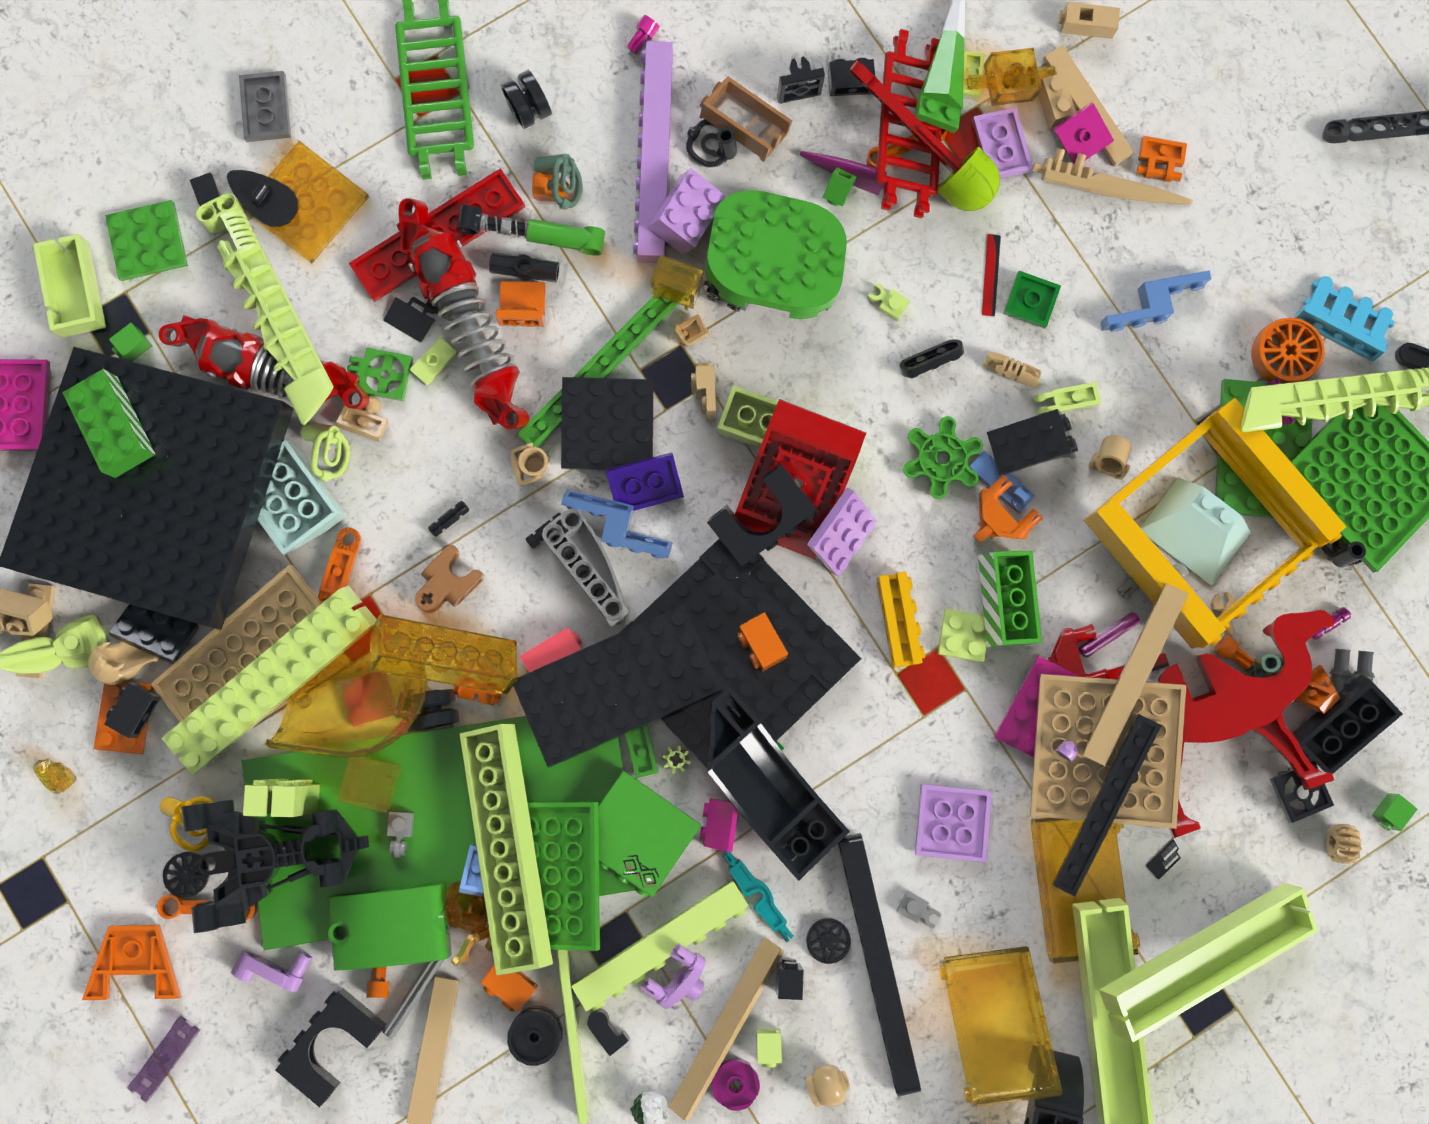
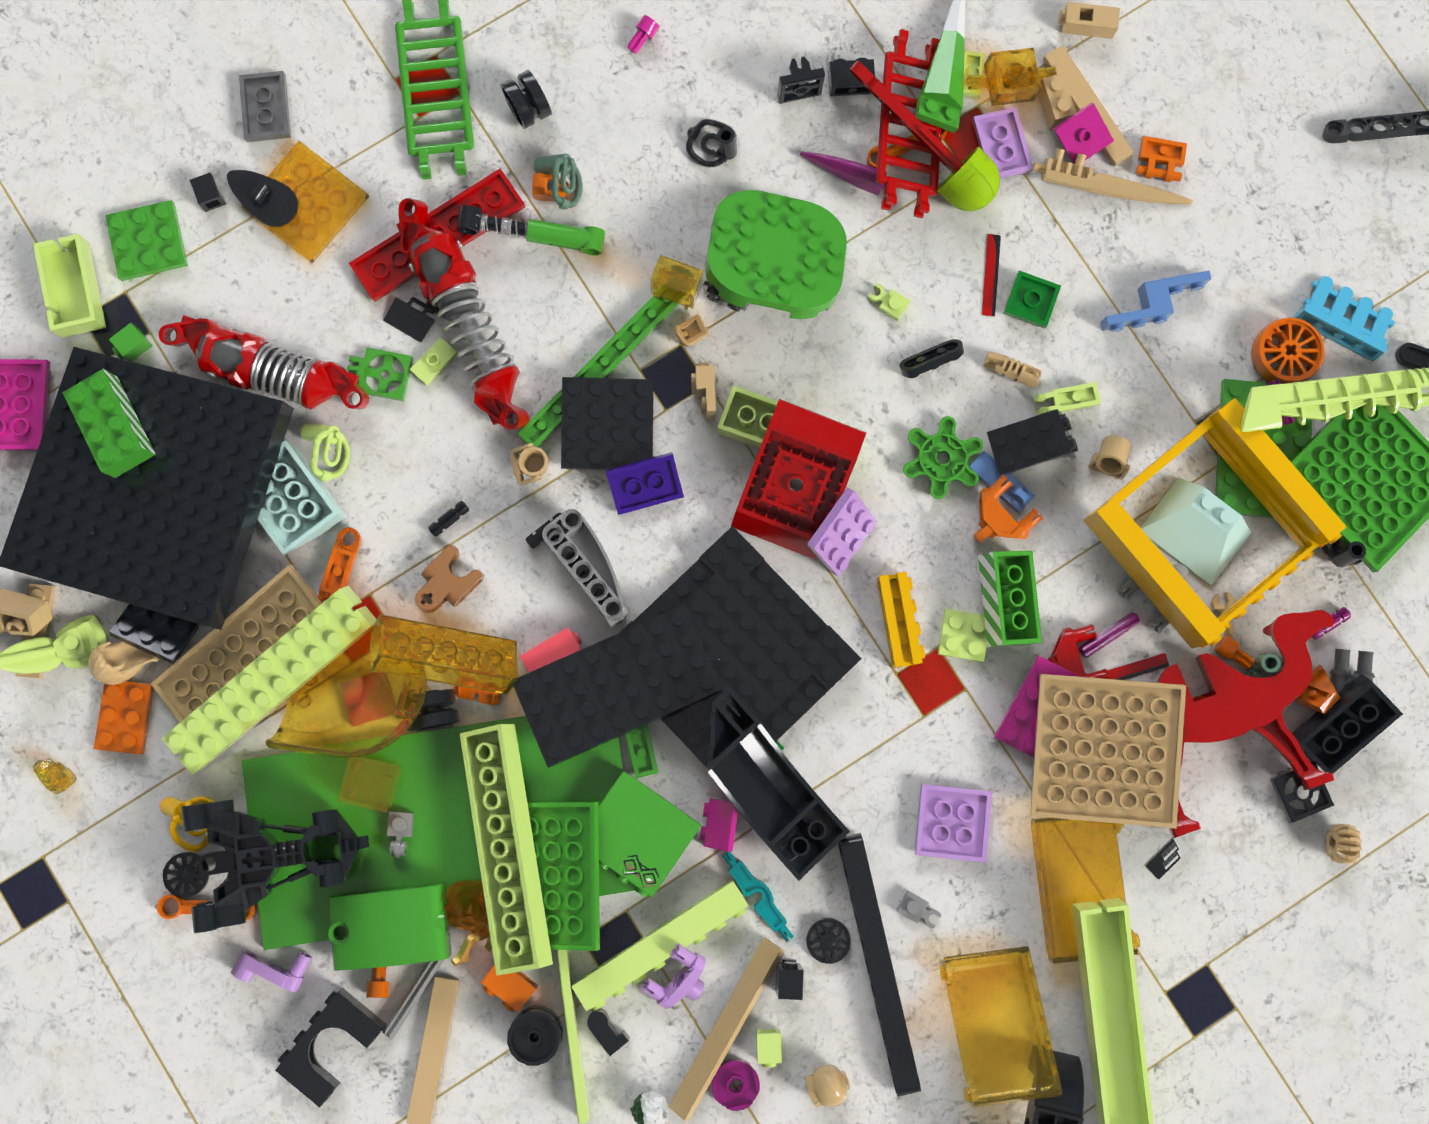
(132, 710): black brick -> none
(133, 952): orange wing -> none
(163, 1059): clear purple plate -> none
(277, 319): yellowish green piece -> none
(281, 798): yellowish green piece -> none
(364, 422): tan plate -> none
(471, 879): light blue plate -> none
(510, 264): black piece -> none
(521, 304): orange bracket -> none
(617, 524): medium blue bracket -> none
(654, 145): lavender brick -> none
(670, 763): yellowish green gear -> none
(686, 211): lavender brick -> none
(746, 543): black arch -> none
(752, 119): medium nougat door -> none
(762, 642): orange brick -> none
(839, 187): bright green brick -> none
(1067, 750): lavender hinge -> none
(1106, 805): black plate -> none
(1135, 674): tan tile -> none
(1207, 961): yellowish green piece -> none
(1394, 812): bright green brick -> none

